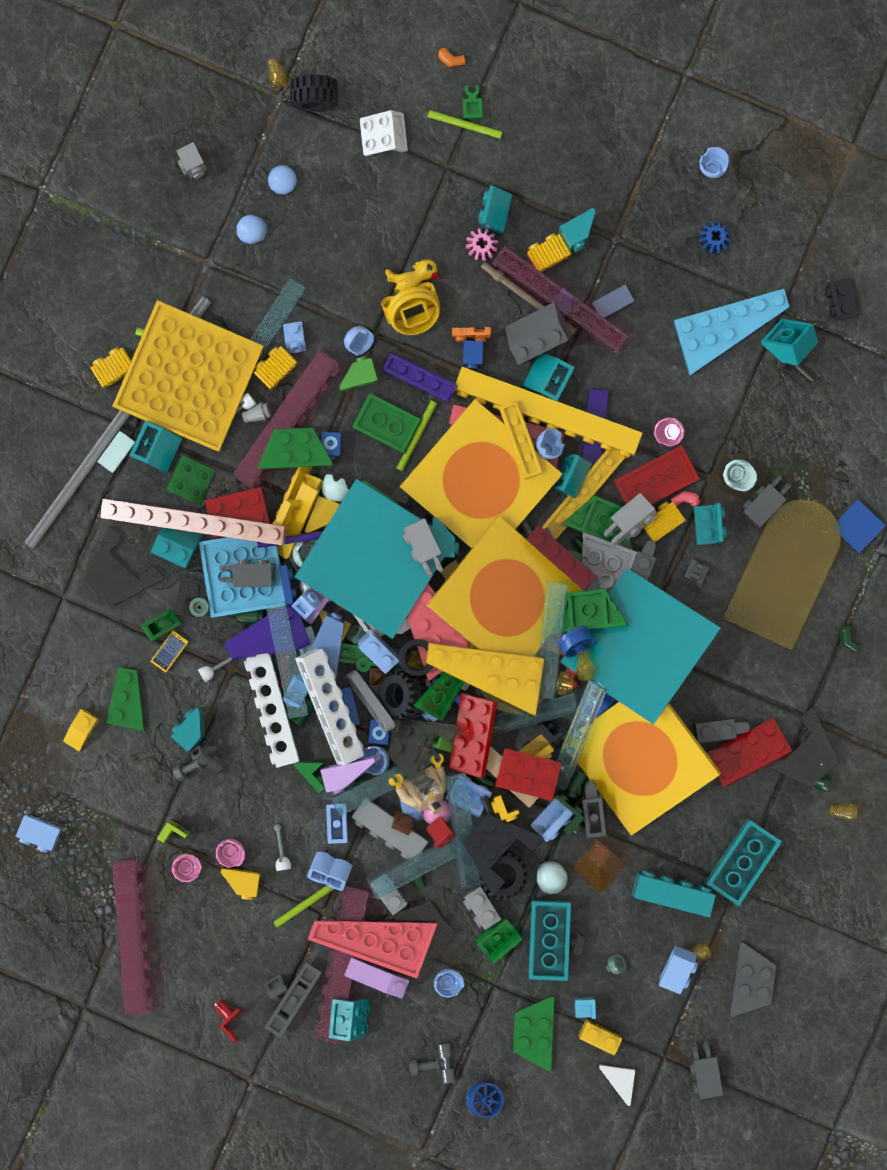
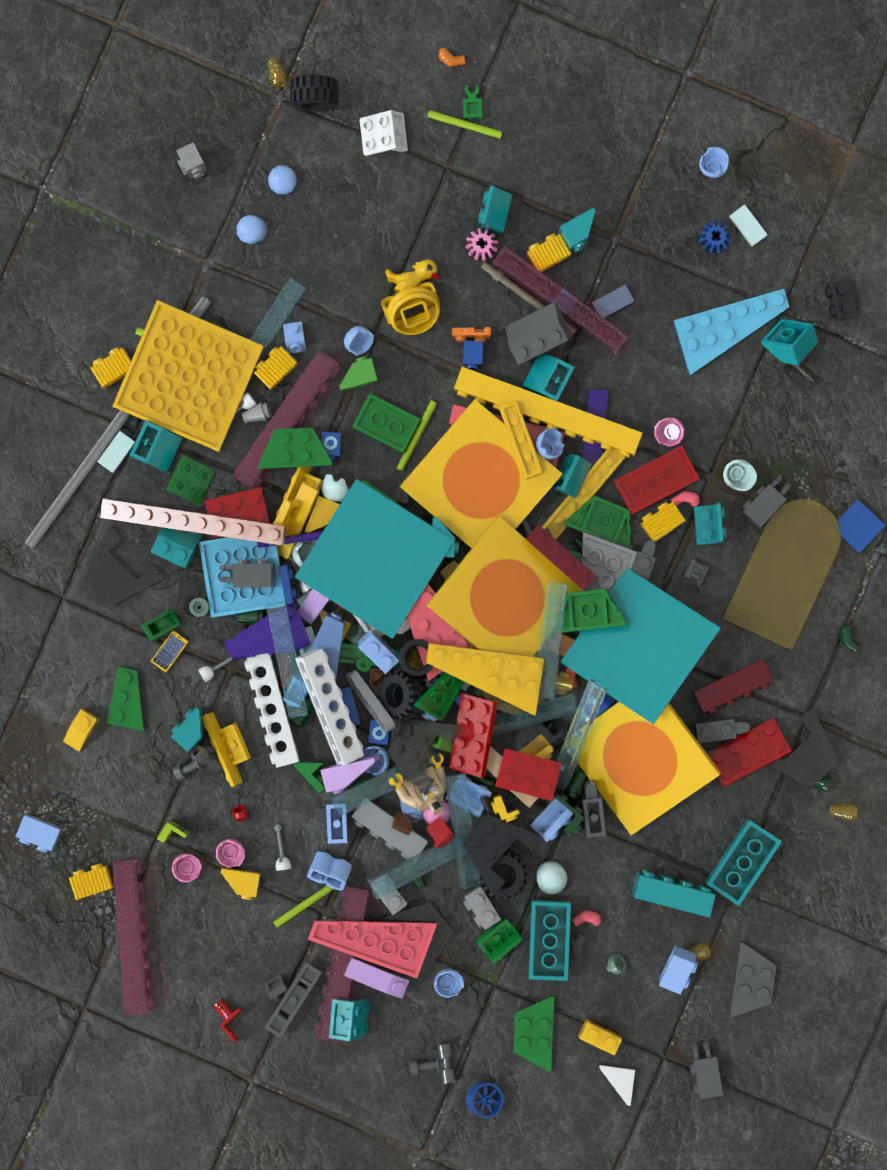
(92, 881): none -> yellow brick
(228, 745): none -> yellow bracket
(240, 813): none -> red hinge
(306, 603): light blue bracket -> none
(420, 377): dark purple tile -> none
(423, 545): light grey hinge -> none
(576, 641): blue wheel -> none
(585, 669): clear yellow cone -> none
(585, 1007): medium azure panel -> none
(588, 916): none -> coral arm
(598, 865): clear orange slope -> none
(631, 519): light grey hinge -> none
(732, 686): none -> dark red brick
(748, 225): none -> light aqua tile

